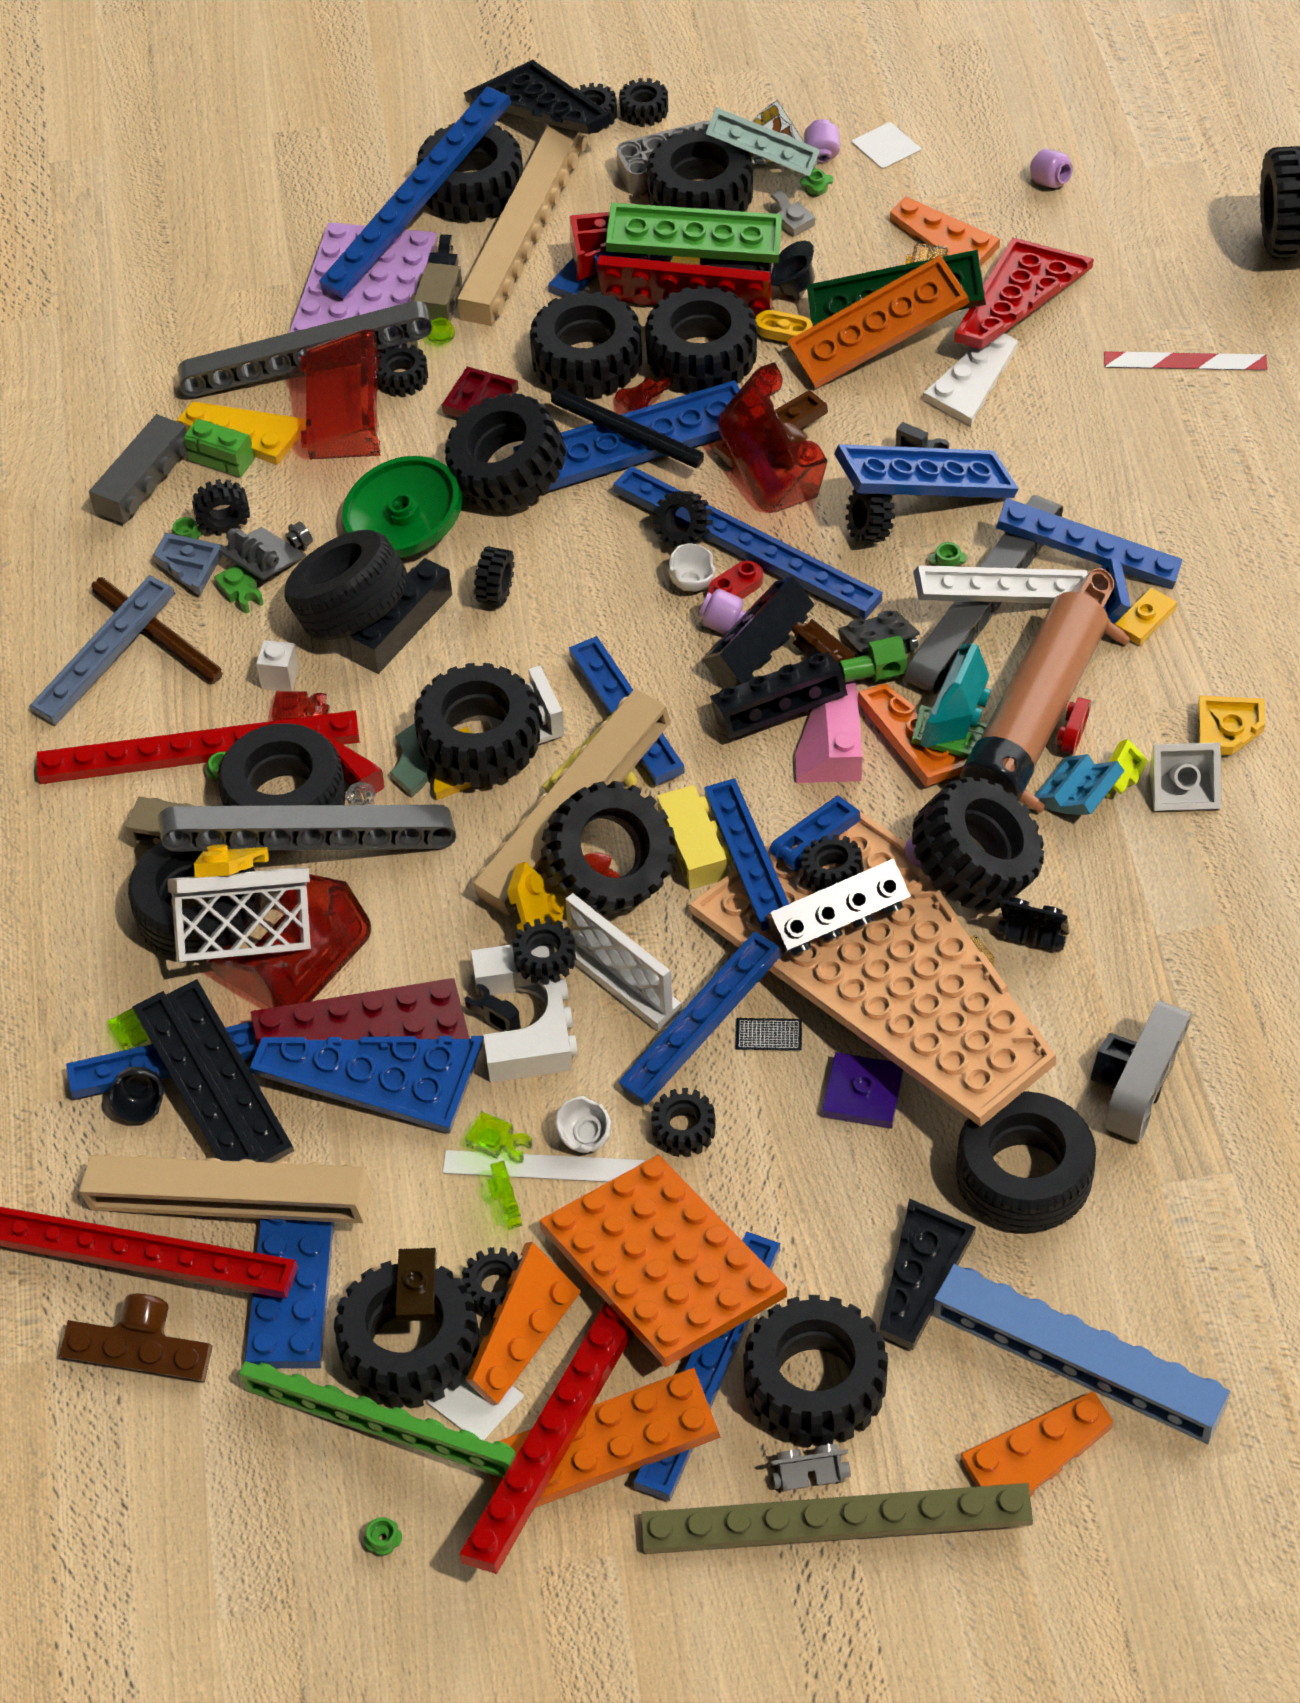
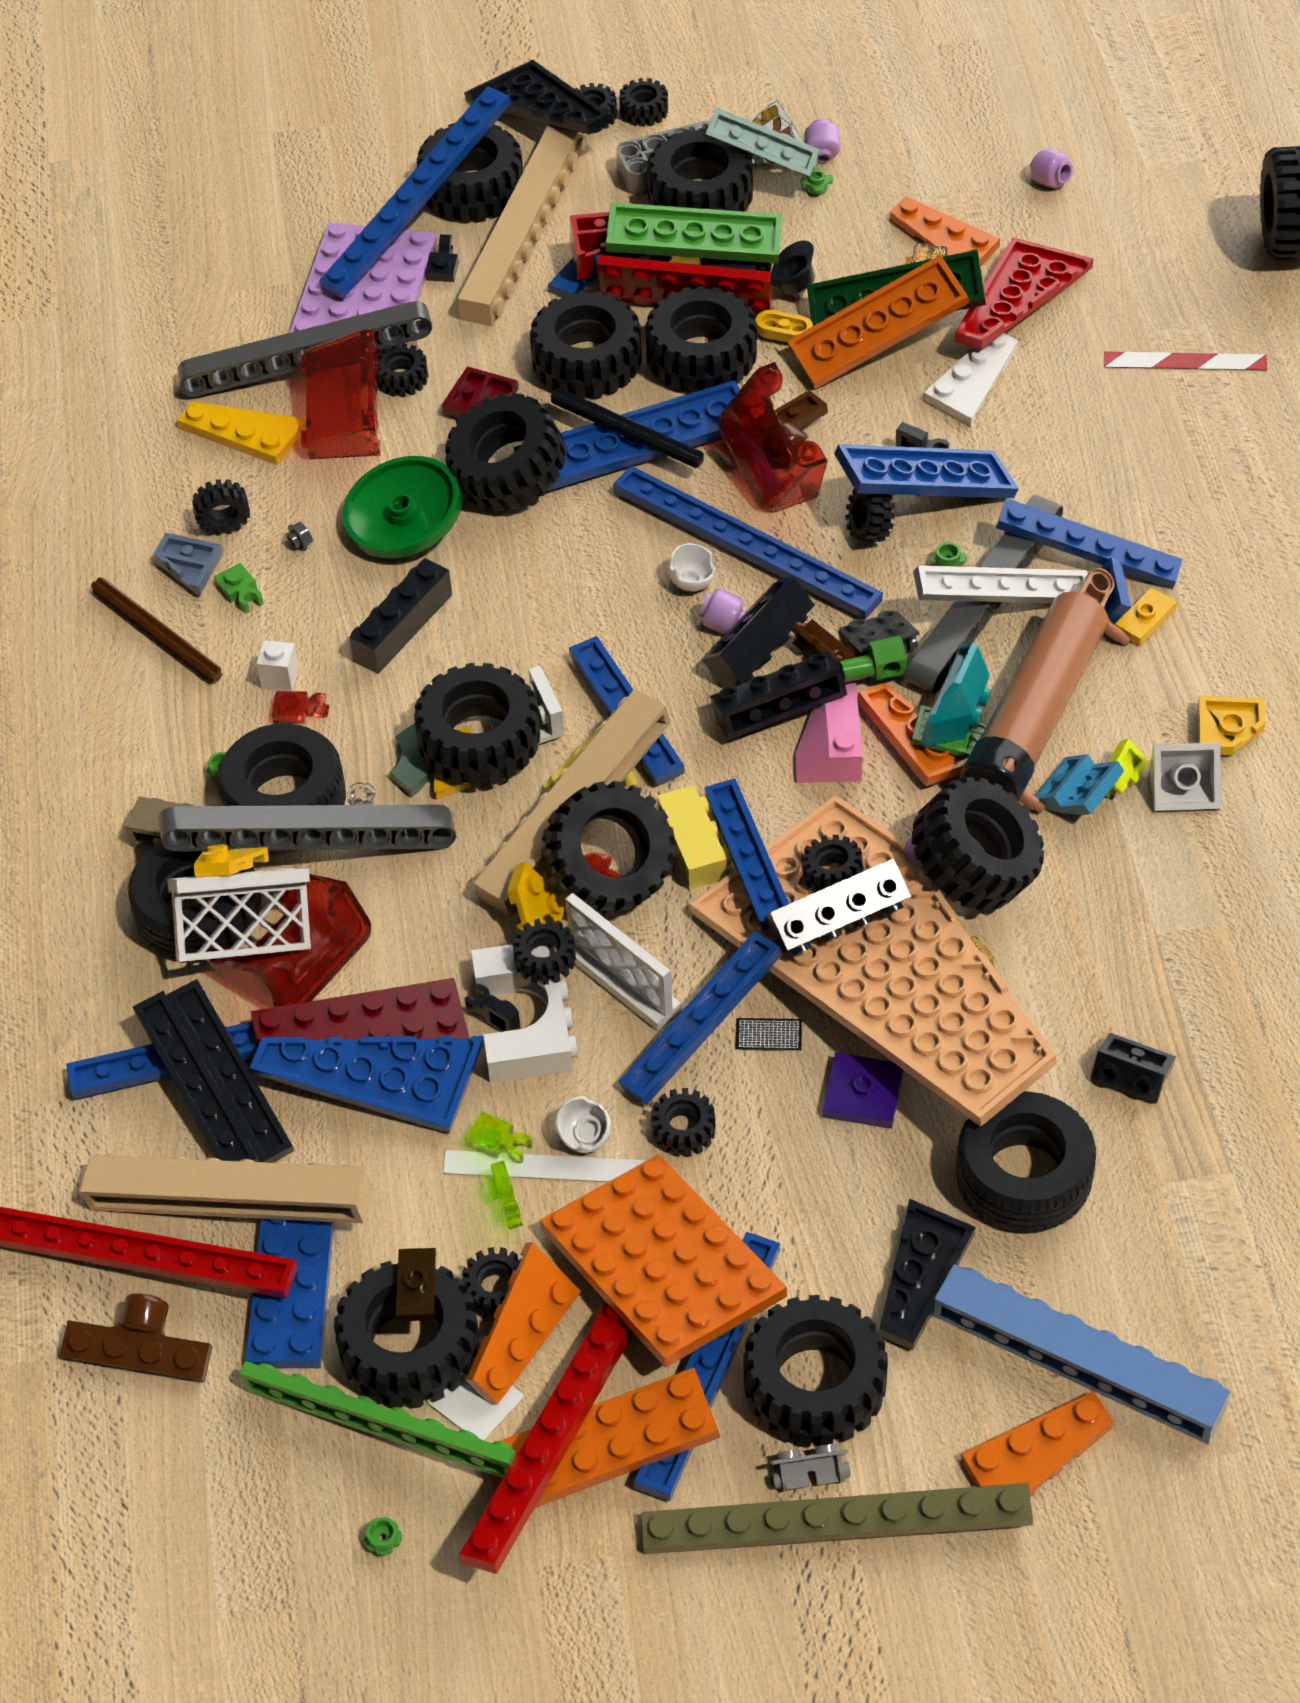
(102, 650): sand blue tile -> none
(127, 1030): clear neon green plate -> none
(136, 1094): black hair -> none
(139, 469): dark grey brick -> none
(173, 749): red plate -> none
(186, 527): bright green plate -> none
(219, 447): bright green brick -> none
(260, 552): dark grey hinge -> none
(346, 585): black tyre -> none
(358, 768): red slope -> none
(439, 289): dark tan brick -> none
(442, 331): clear neon green plate -> none
(494, 575): black tyre -> none
(641, 395): clear red plate -> none
(666, 518): black tyre -> none
(740, 579): red plate -> none
(794, 217): light grey plate -> none
(829, 820): blue plate -> none
(886, 145): white sticker -> none
(1049, 918): black hinge -> none
(1077, 717): red plate -> none
(1146, 1070): light grey beam -> none

